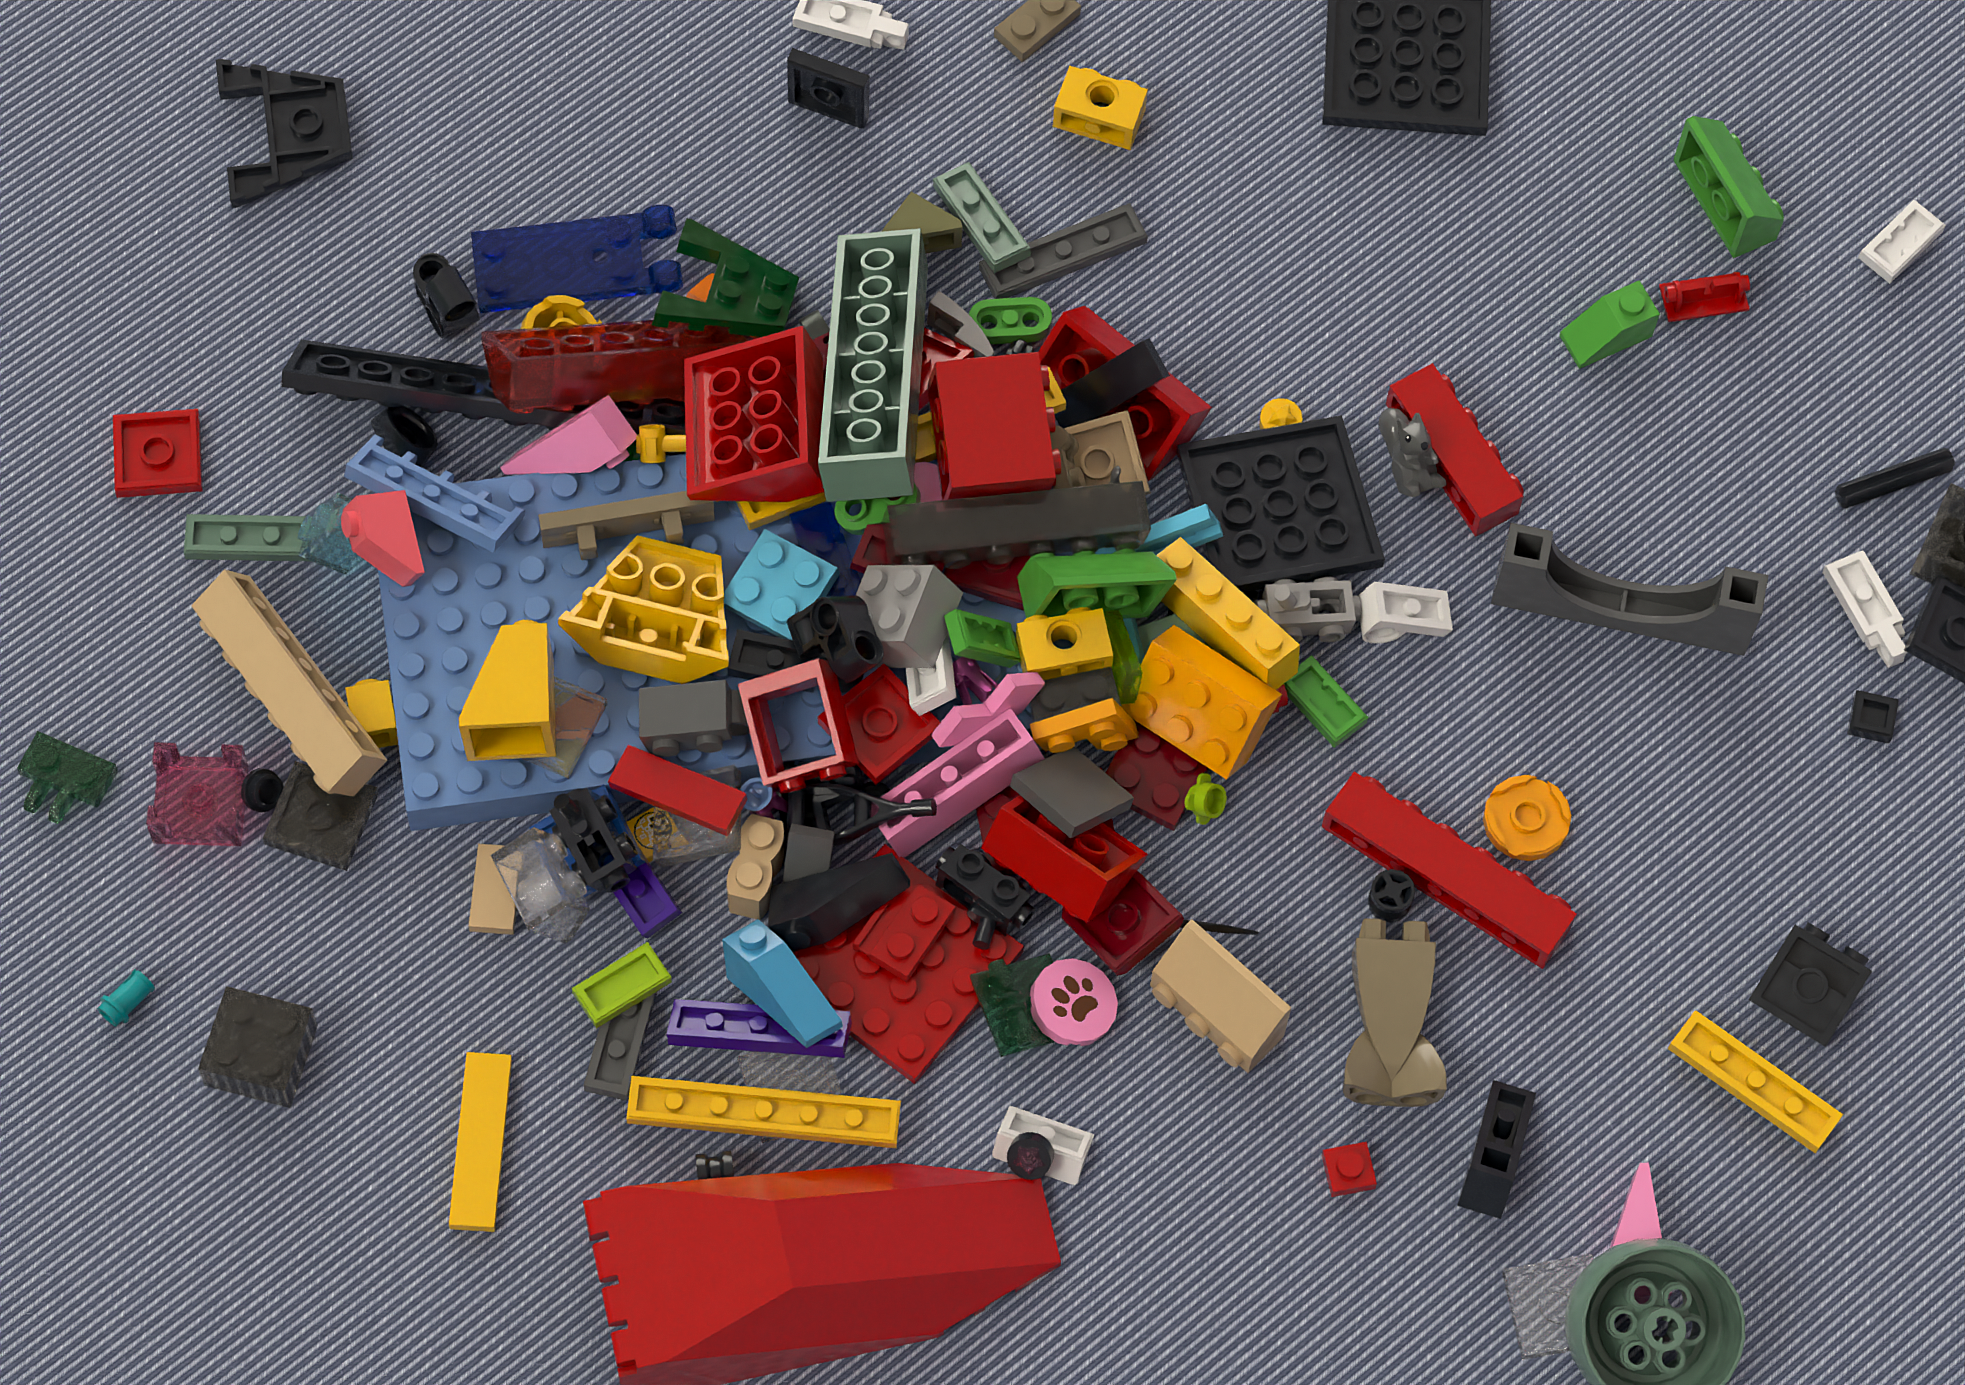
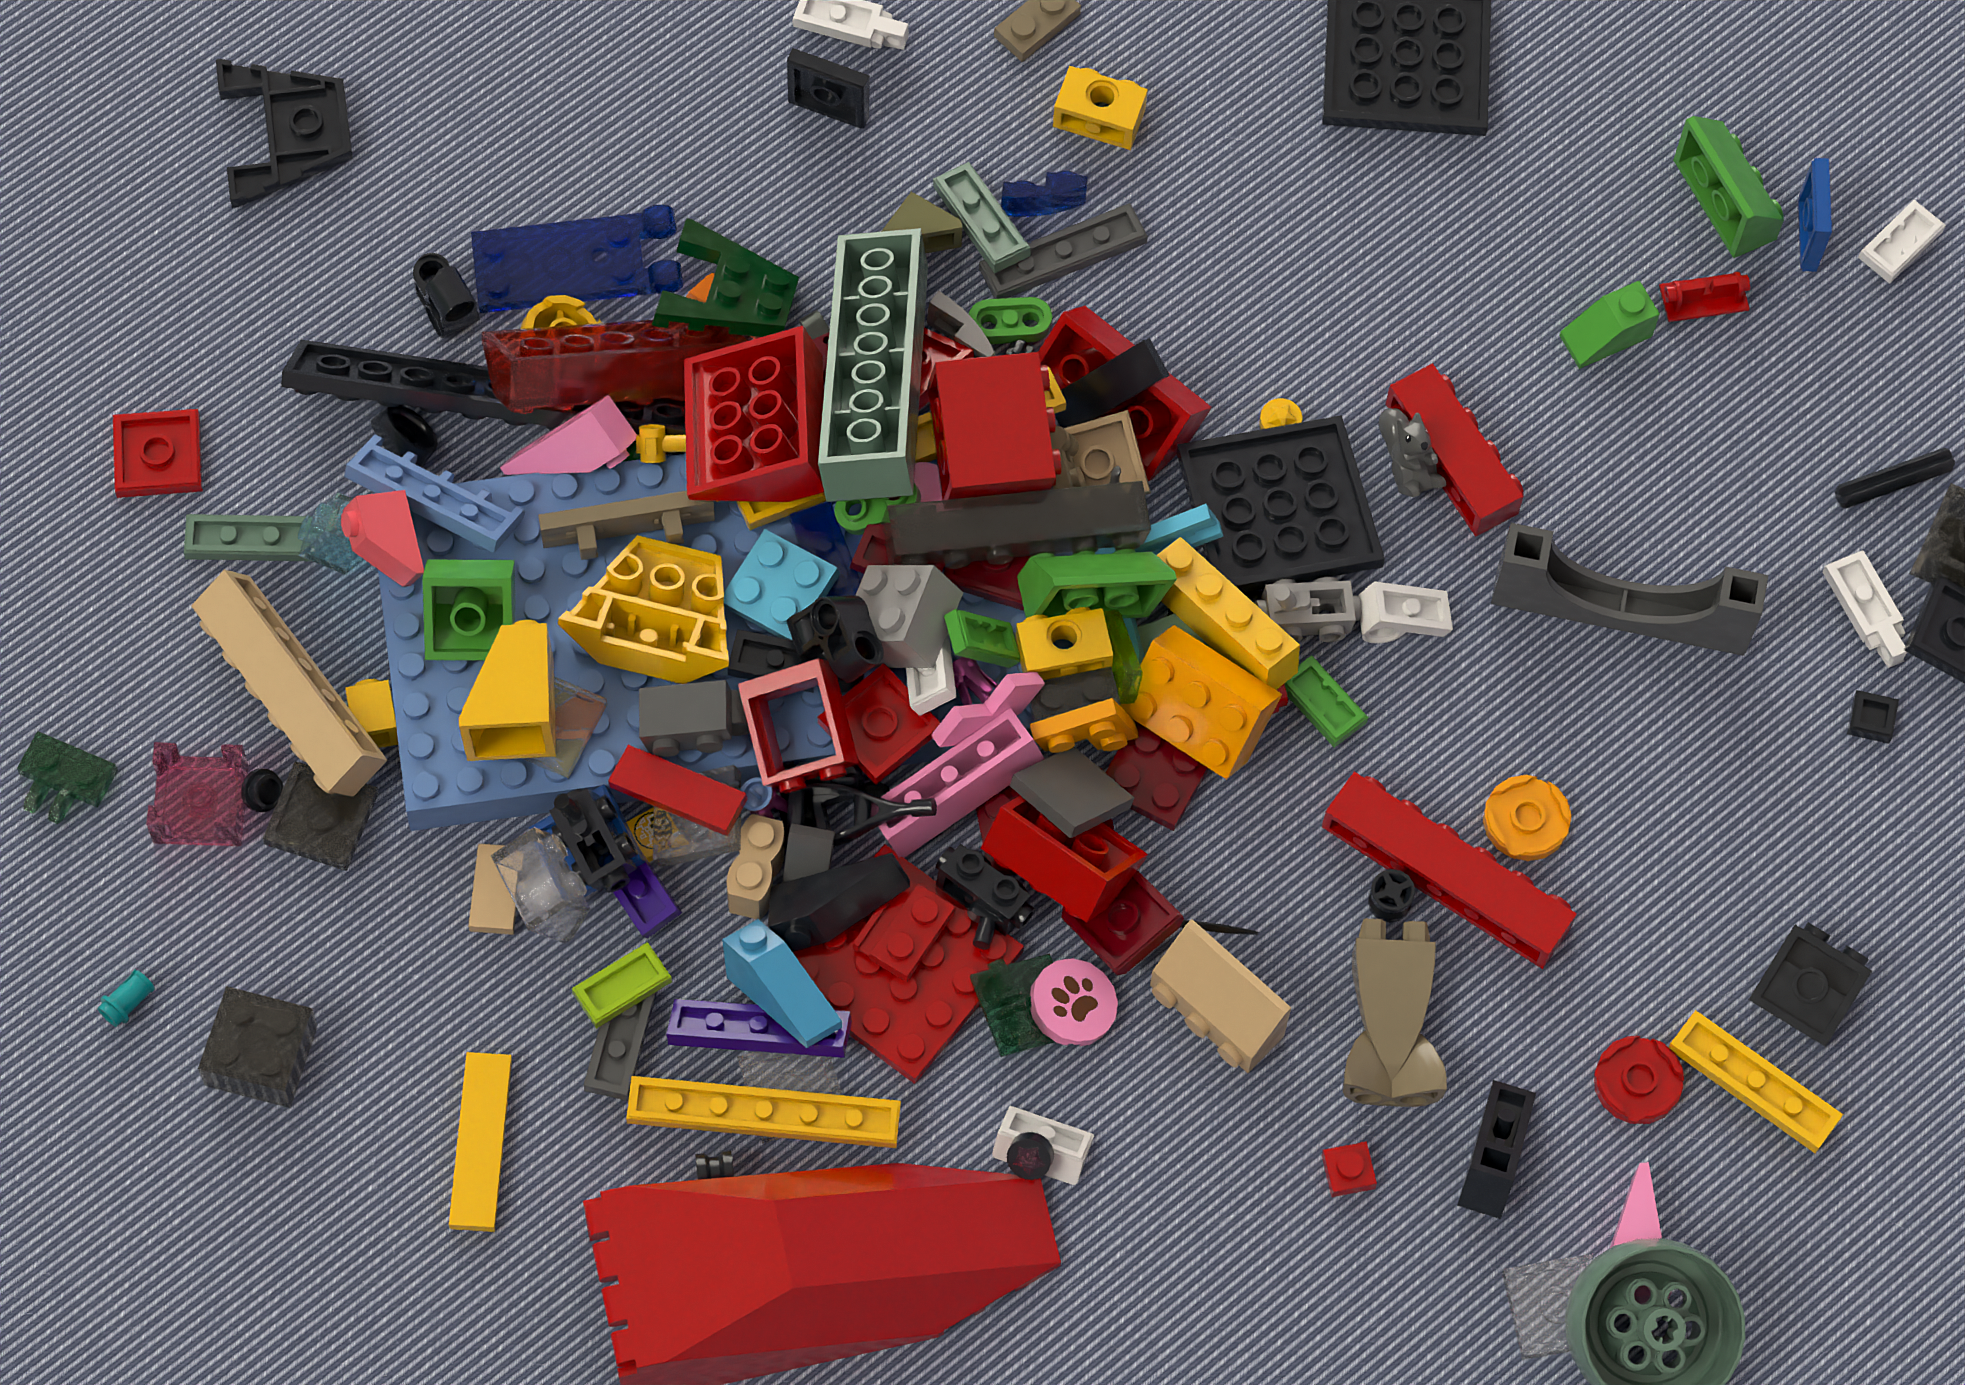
(466, 606): none -> bright green slope
(1061, 193): none -> clear blue slope
(1206, 799): lime plate -> none
(1638, 1080): none -> red tile
(1814, 214): none -> blue tile

